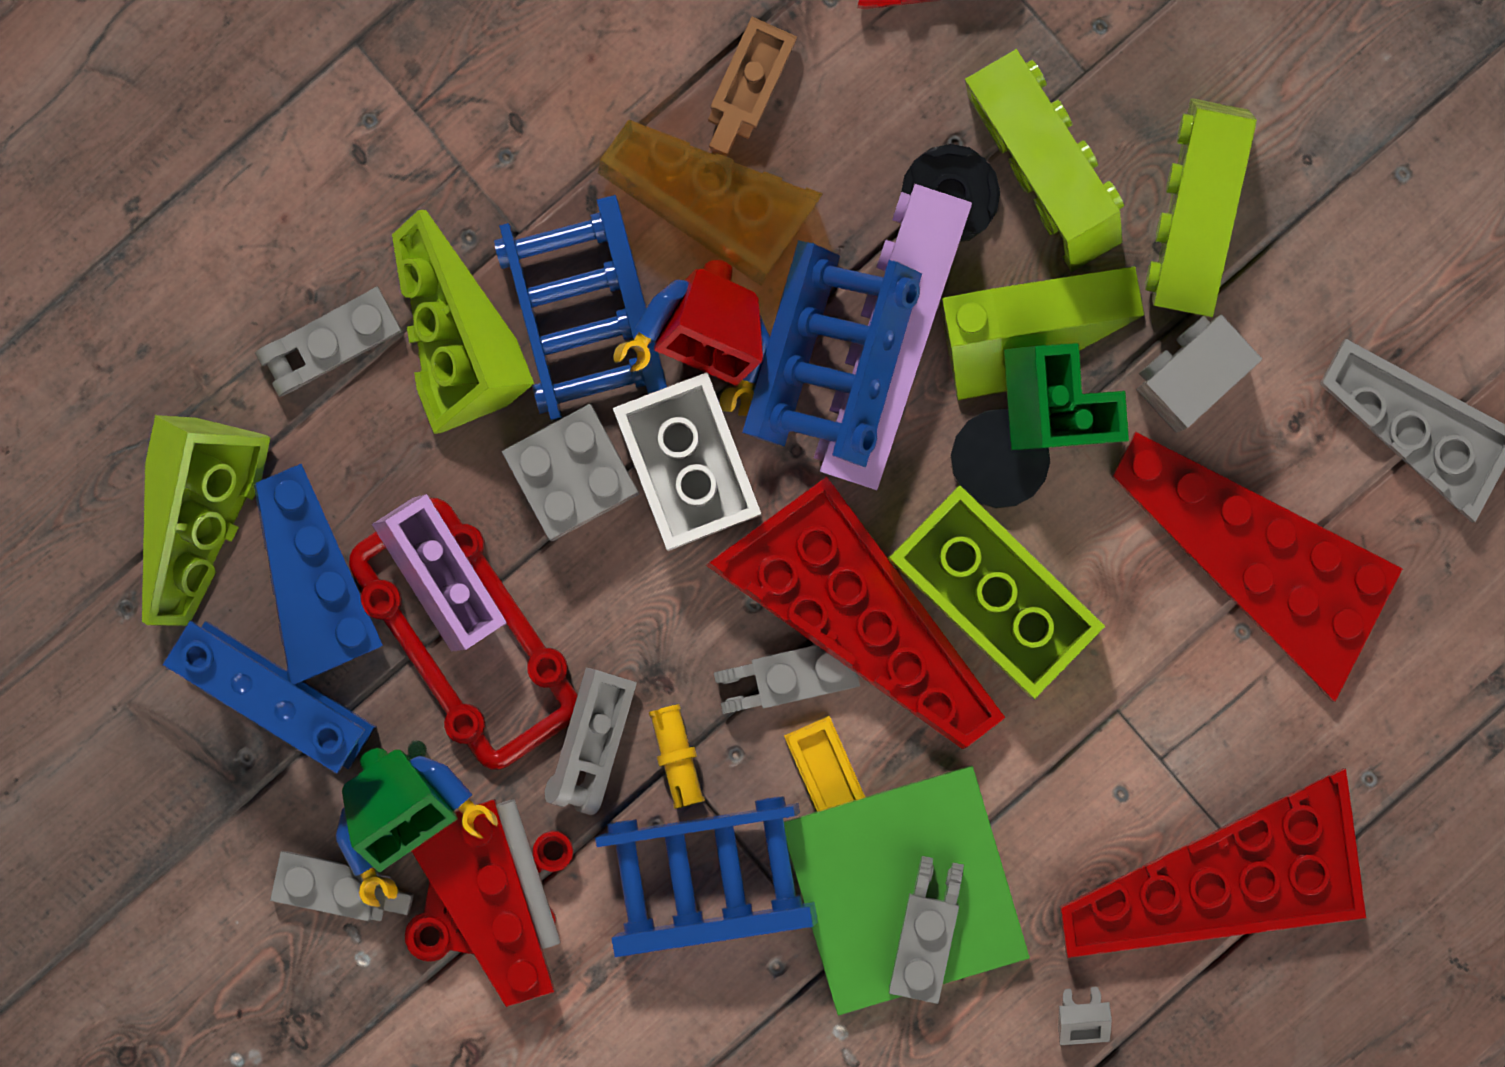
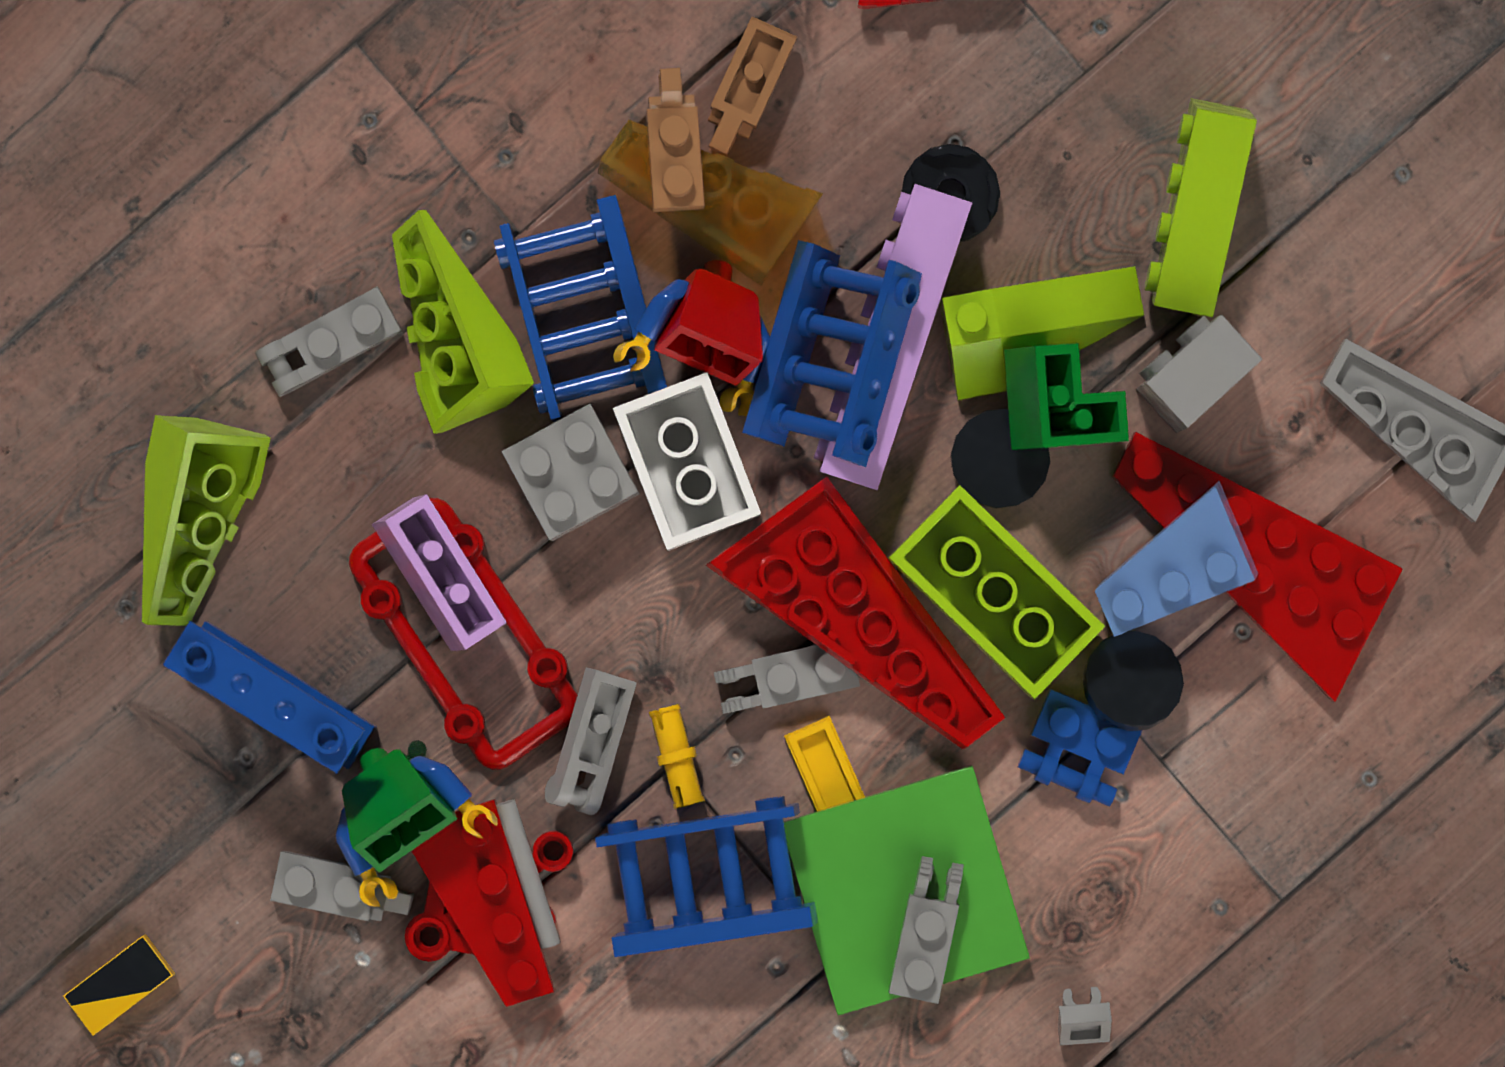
(119, 984): none -> black tile
(311, 583): blue wing -> none
(674, 147): none -> medium nougat hinge
(1047, 157): lime wedge -> none
(1076, 728): none -> blue plate
(1133, 680): none -> black tile
(1180, 566): none -> medium blue wedge
(1255, 875): red wing -> none

